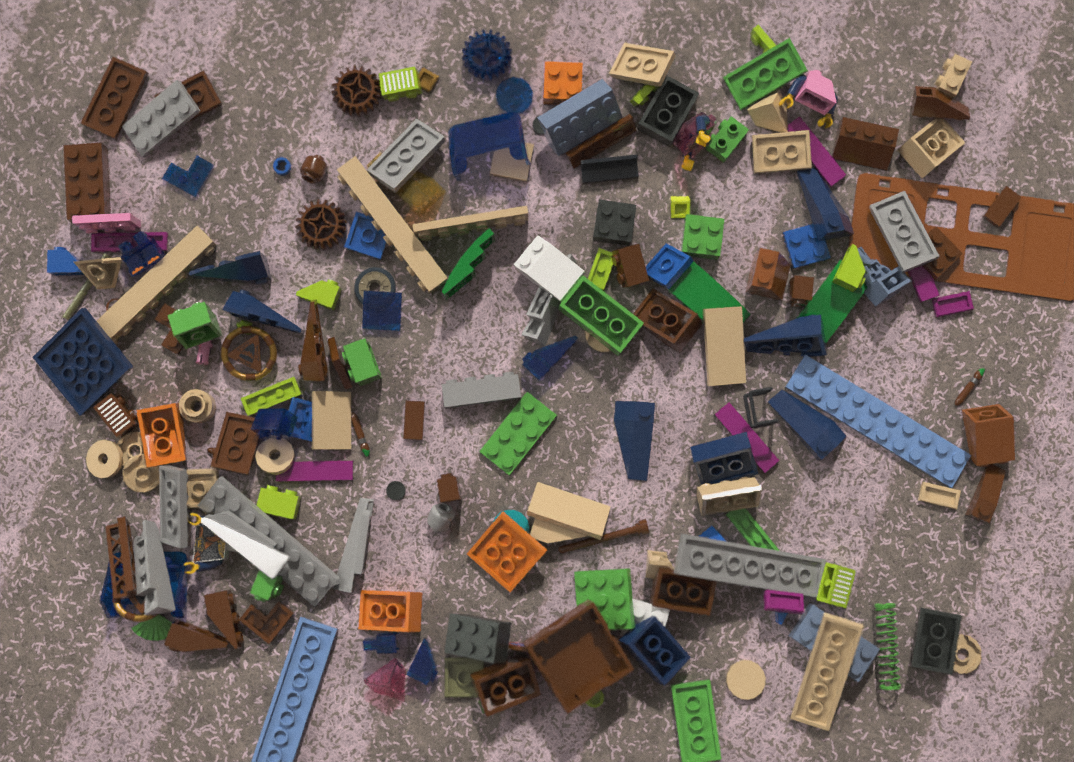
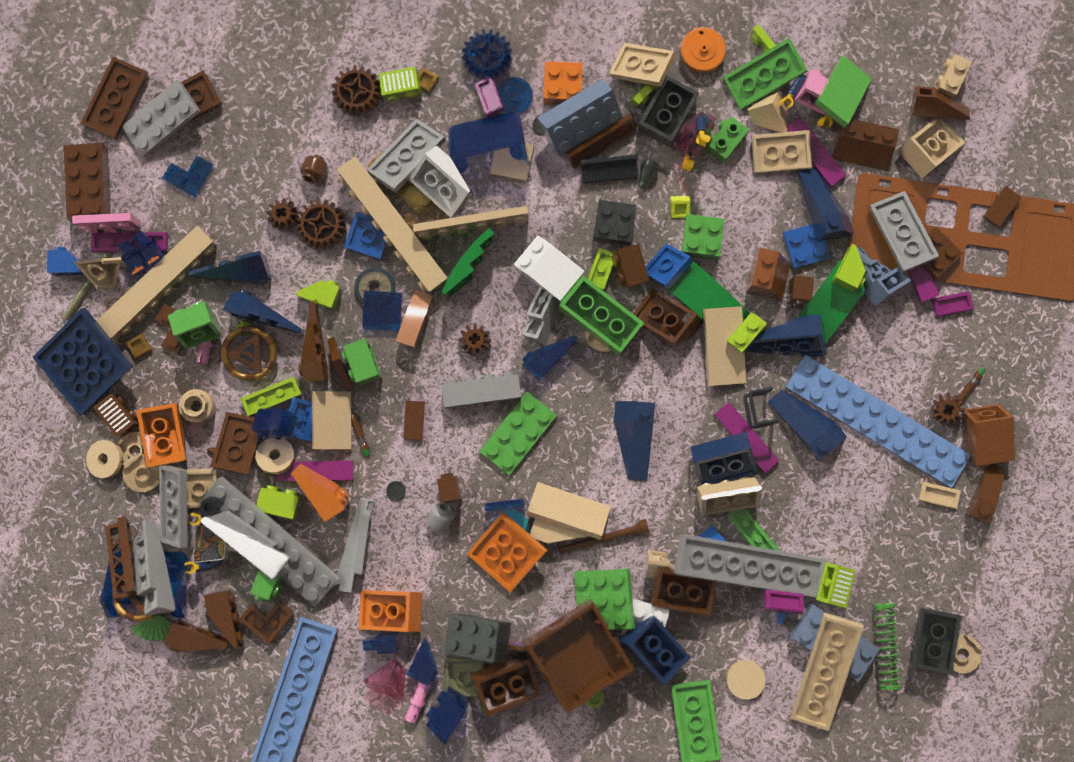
(139, 346): none -> pearl gold tile
(210, 506): none -> black tile
(276, 166): blue bush -> none
(280, 221): none -> reddish brown gear
(323, 493): none -> orange slope
(414, 319): none -> nougat slope
(417, 702): none -> bright pink pin
(440, 181): none -> white slope
(447, 713): none -> clear blue slope
(479, 344): none -> reddish brown gear
(489, 96): none -> tile
(504, 505): none -> clear blue tile
(647, 173): none -> pearl dark grey cone
(703, 50): none -> orange wheel
(747, 332): none -> lime plate
(843, 91): none -> bright green tile
(954, 411): none -> reddish brown gear

